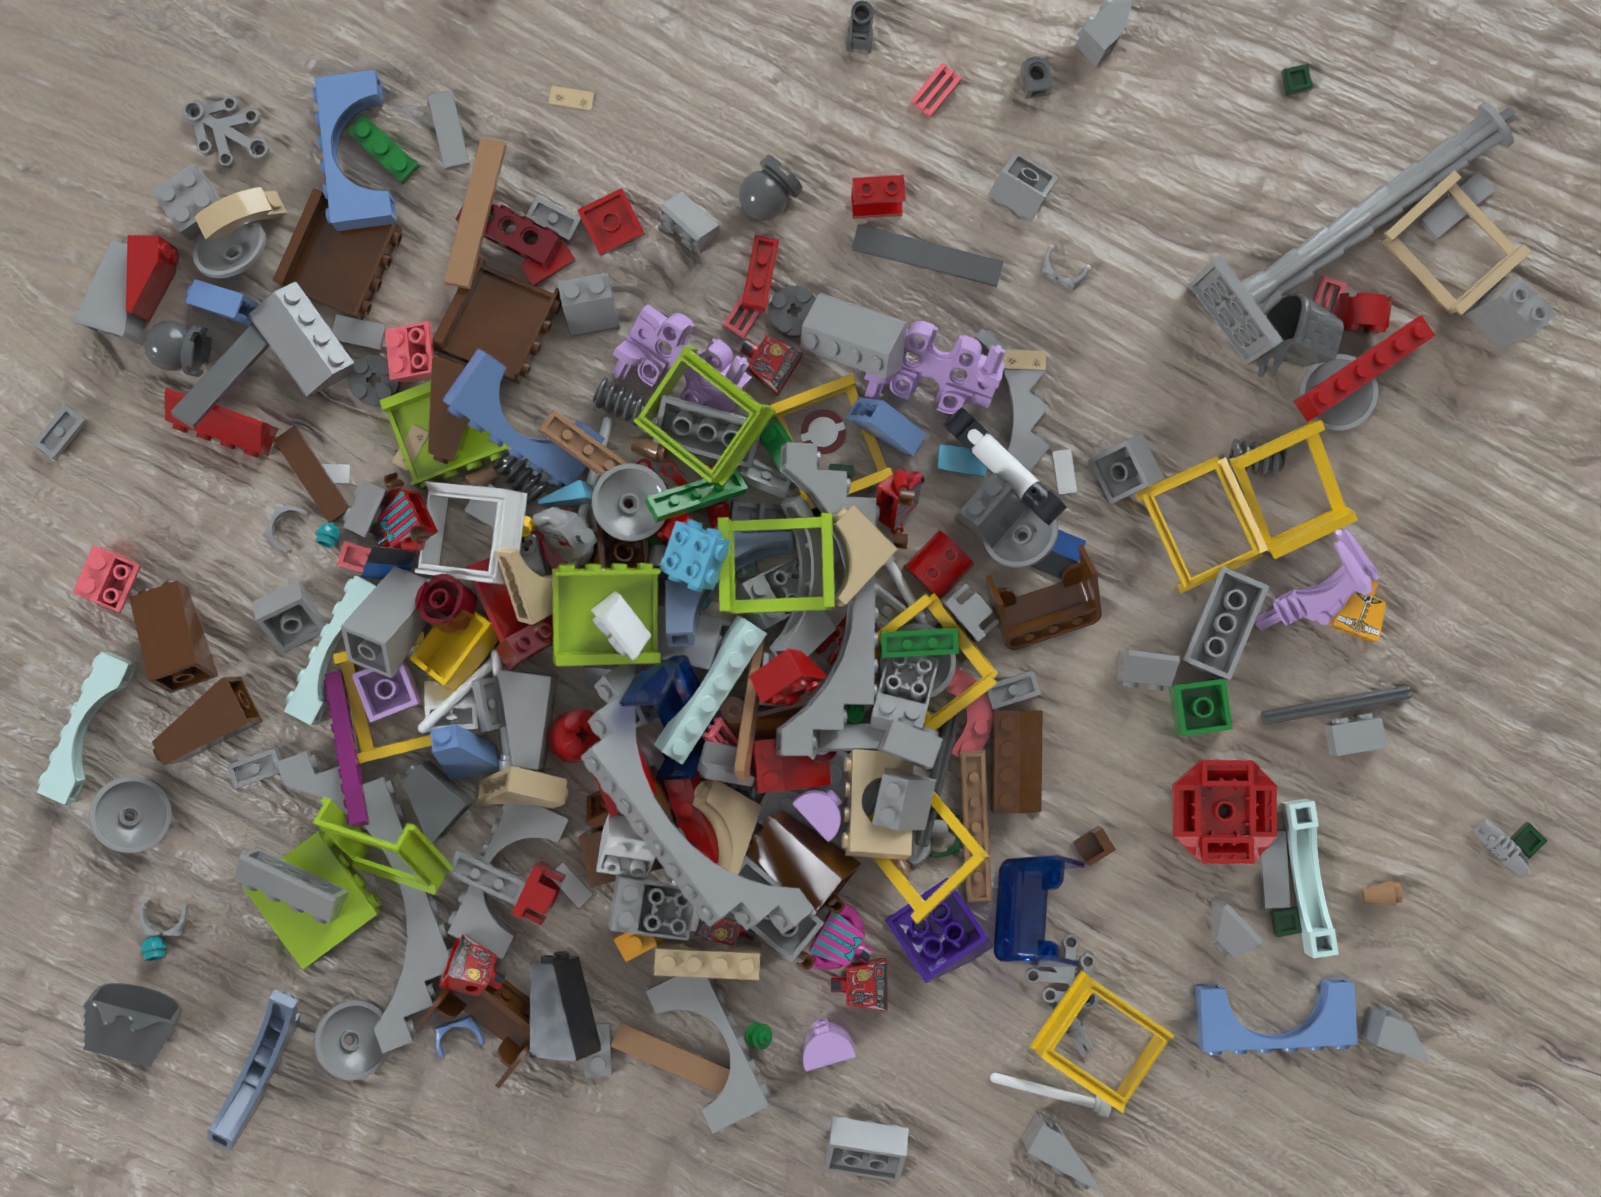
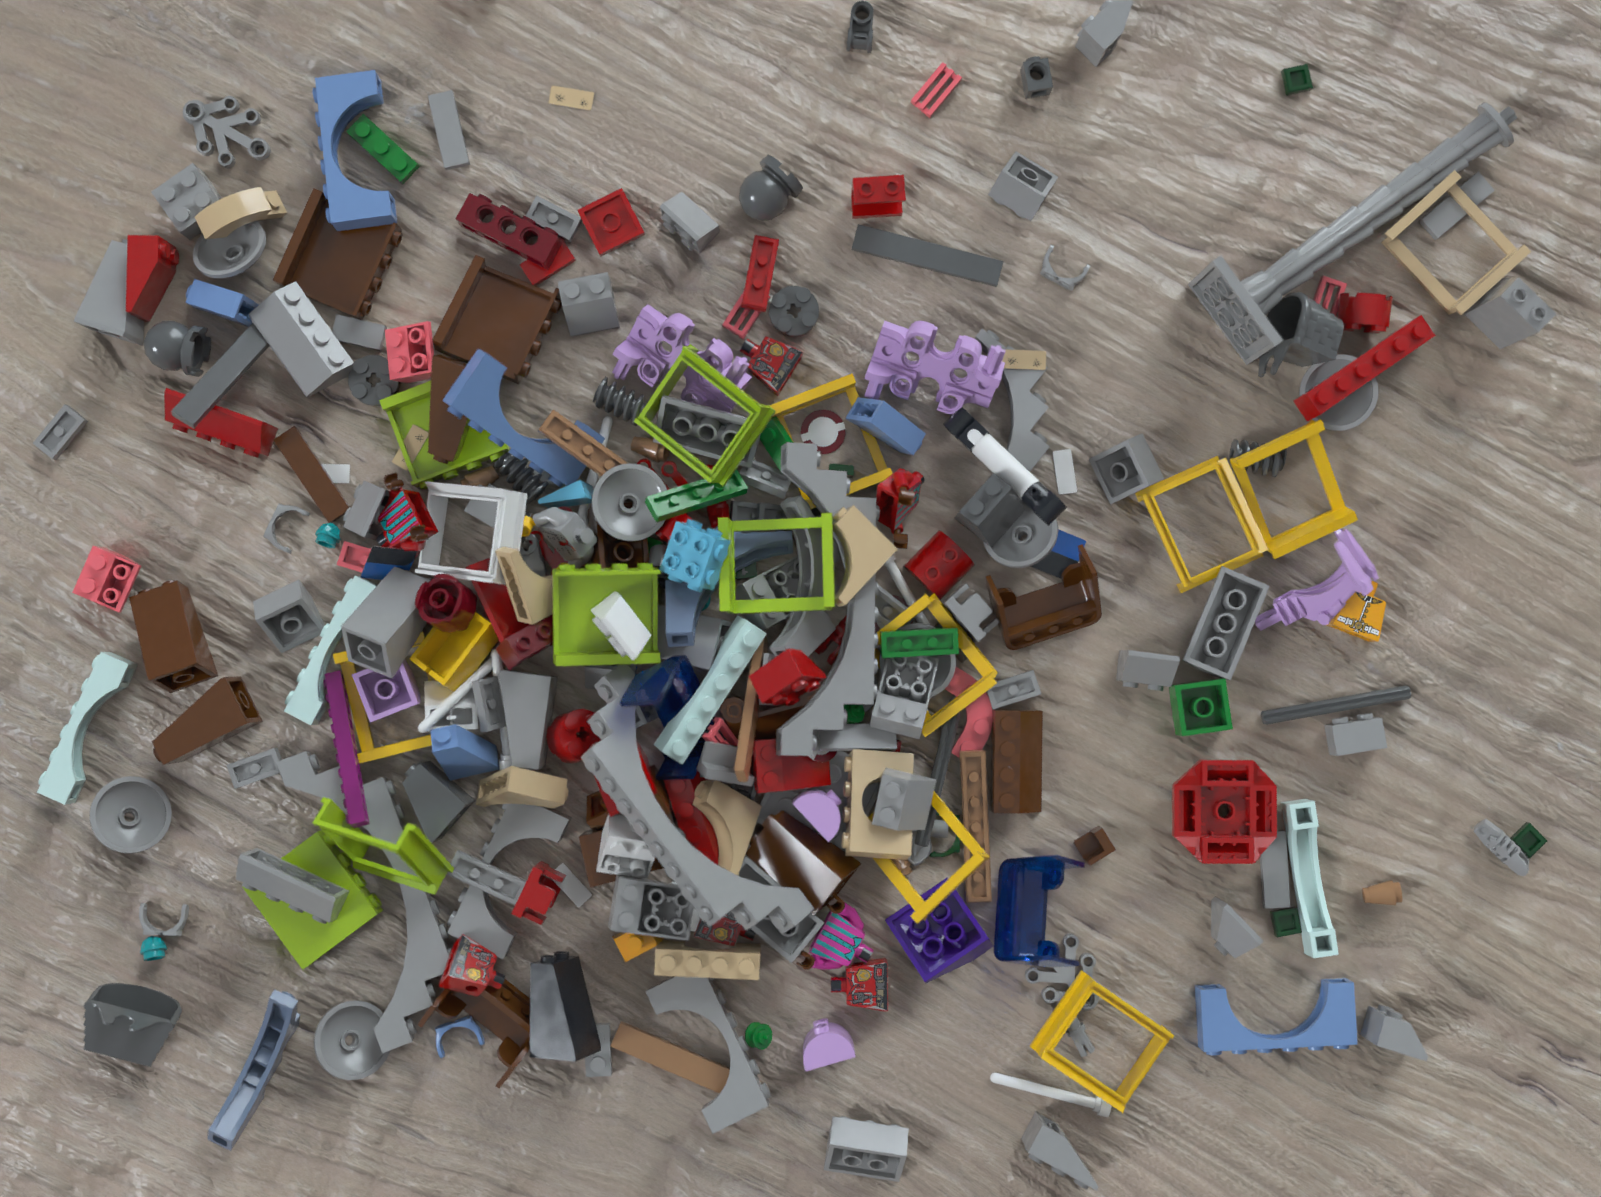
(475, 213): medium nougat tile -> none
(854, 336): light grey slope -> none
(910, 743): light grey slope -> none
(959, 460): medium azure slope -> none

